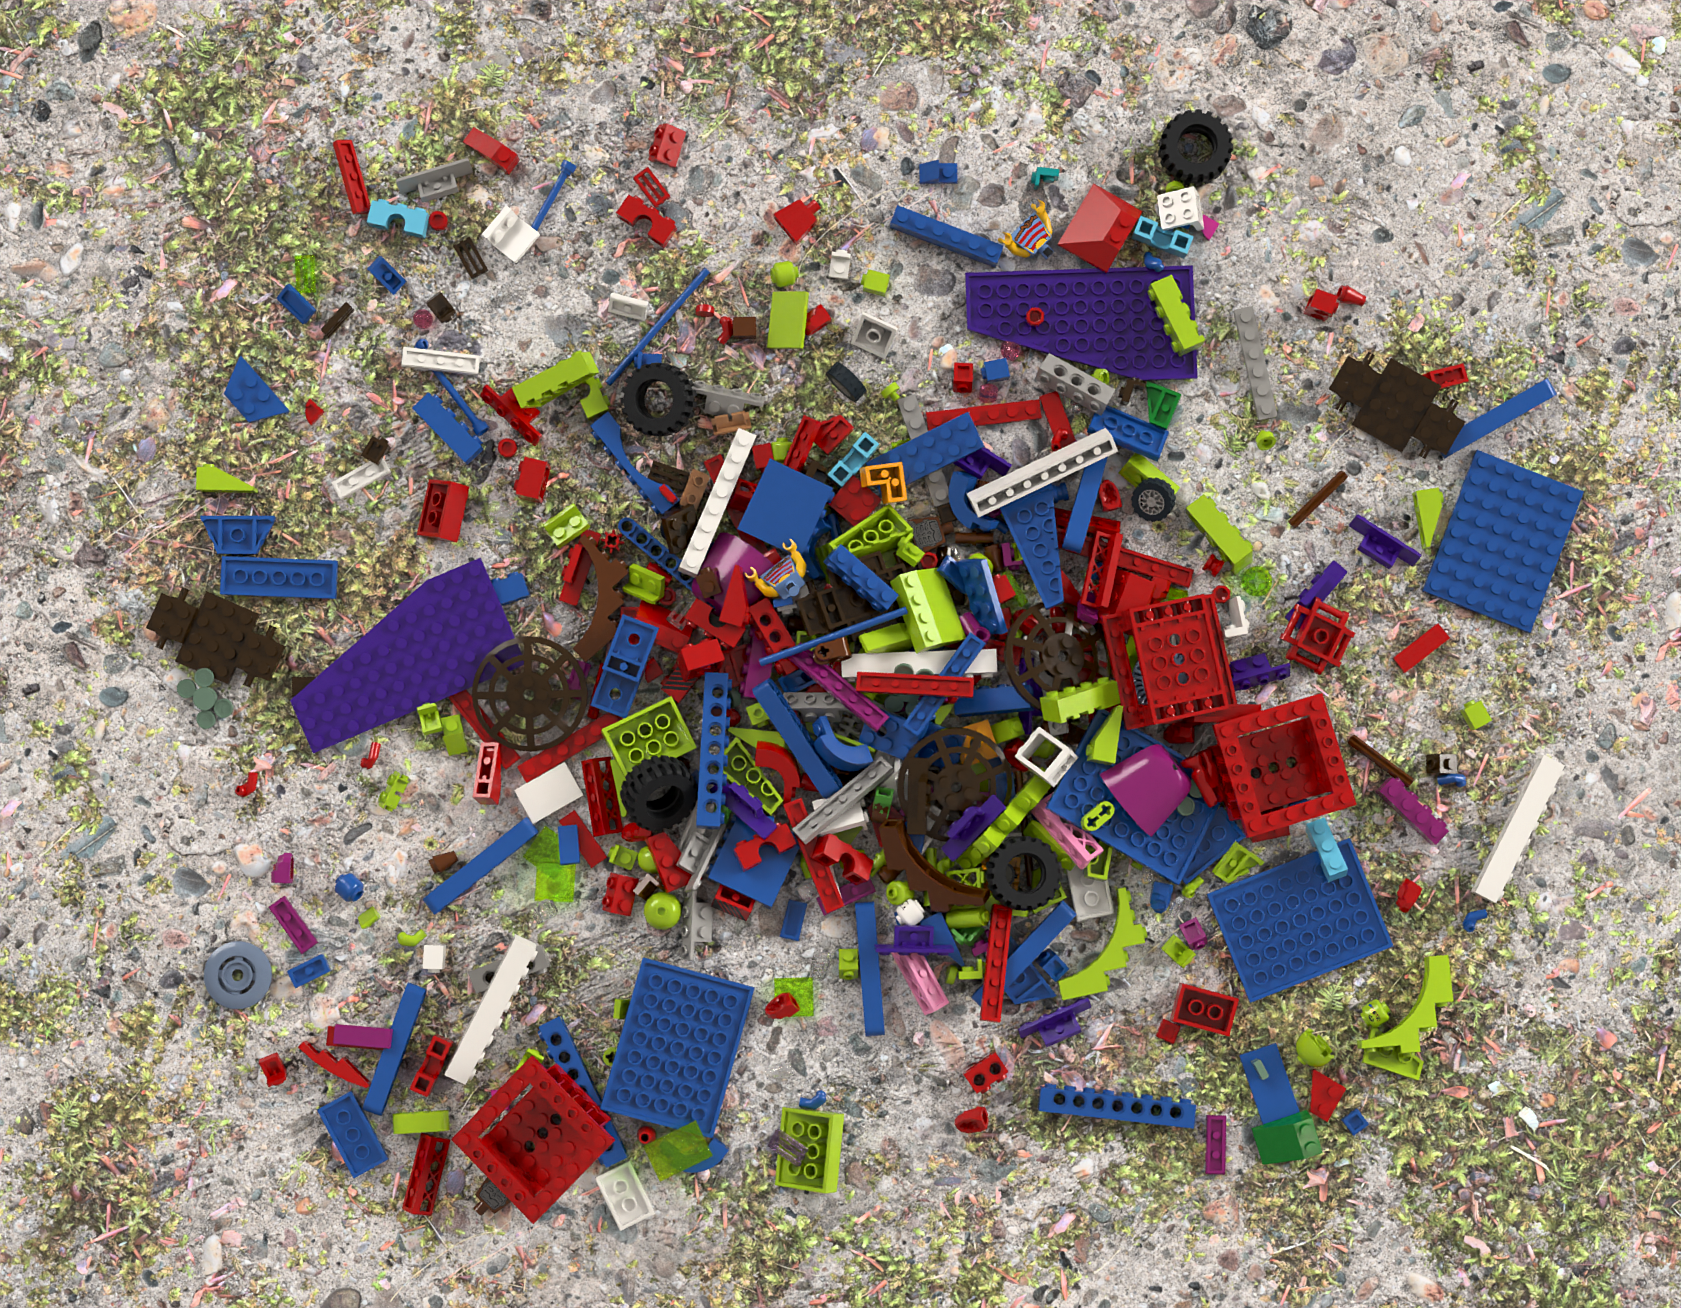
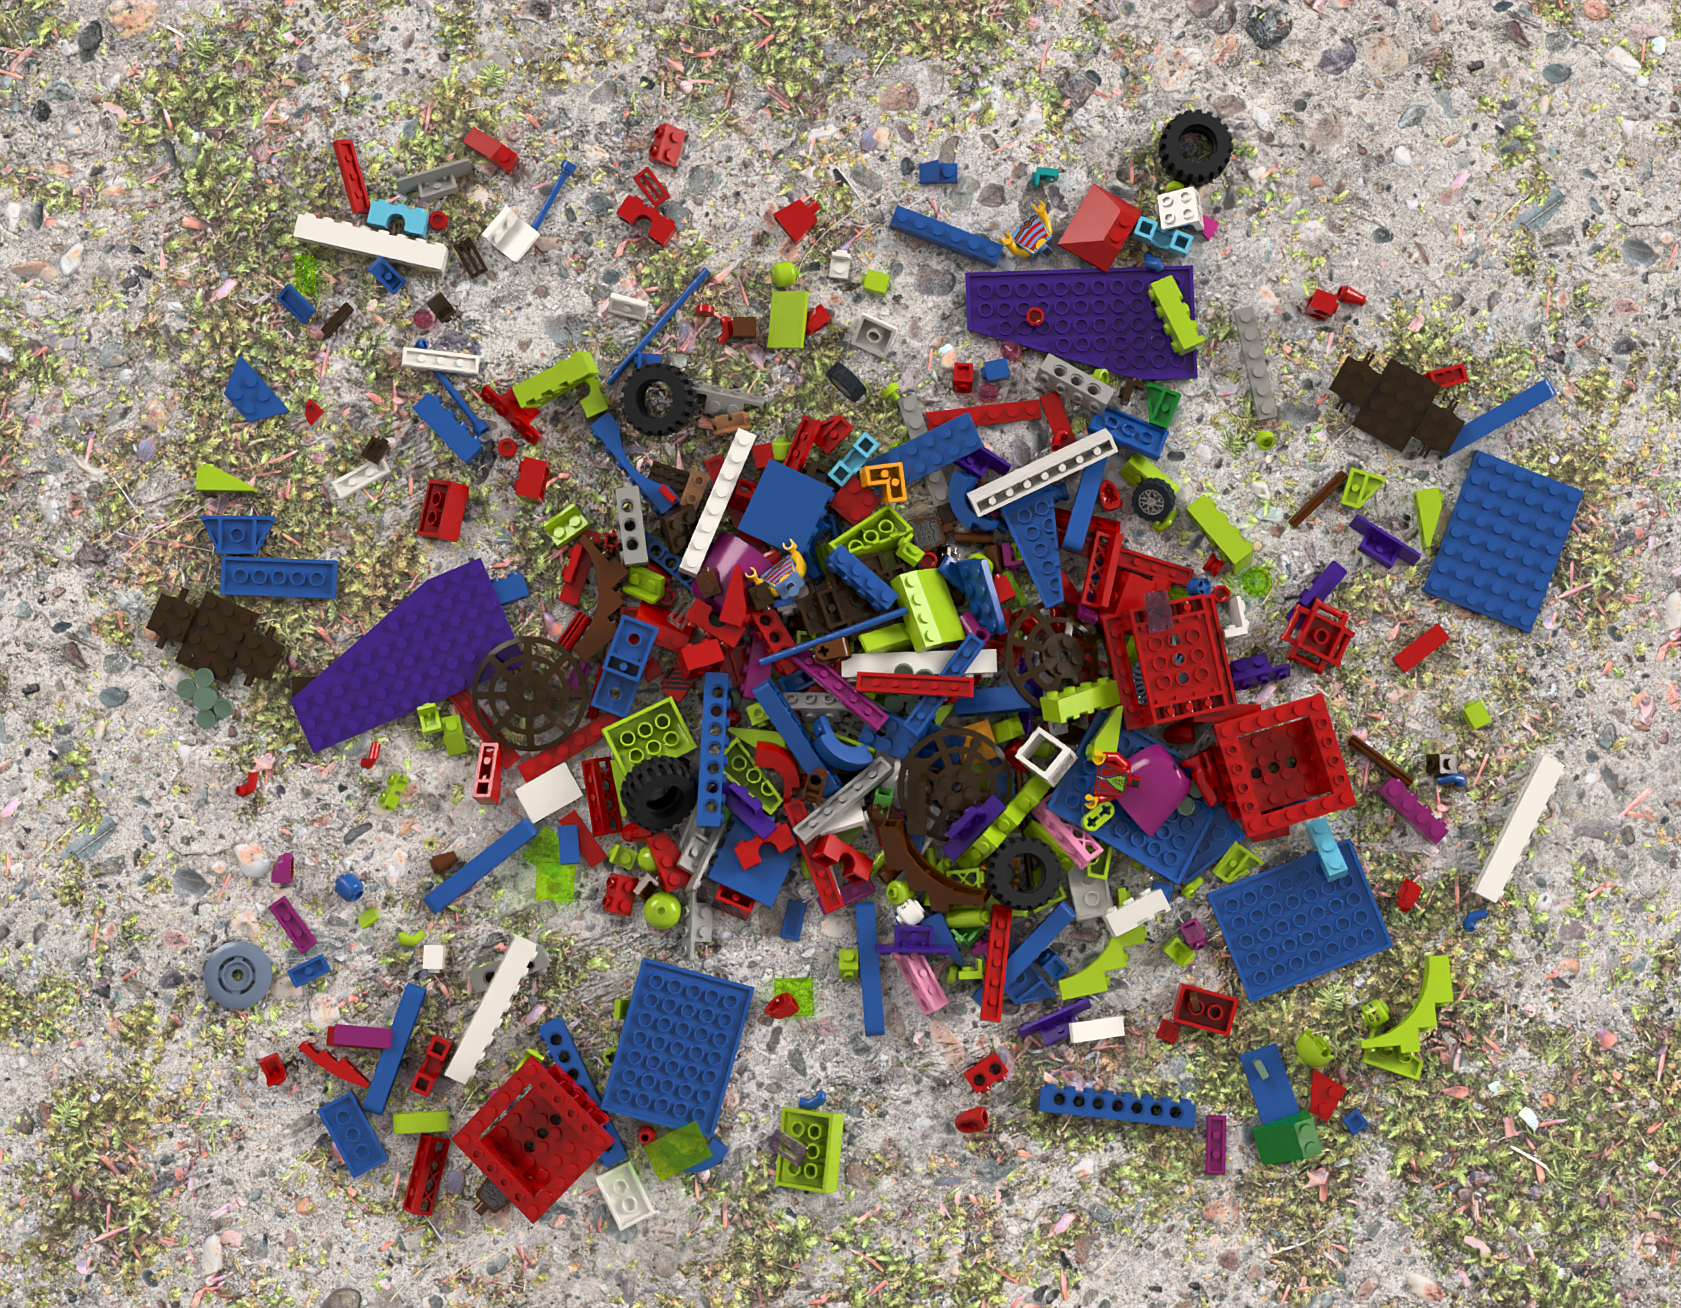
(371, 243): none -> white brick
(574, 630): none -> red tile
(639, 555): none -> light grey brick
(761, 597): none -> dark brown bracket
(814, 789): none -> reddish brown piece
(1096, 1029): none -> white tile
(1111, 778): none -> torso
(1135, 911): none -> white wedge
(1158, 611): none -> hinge
(1168, 521): none -> lime arm
(1194, 1002): none -> reddish brown tile
(1198, 586): none -> blue wheel
(1360, 487): none -> lime wing

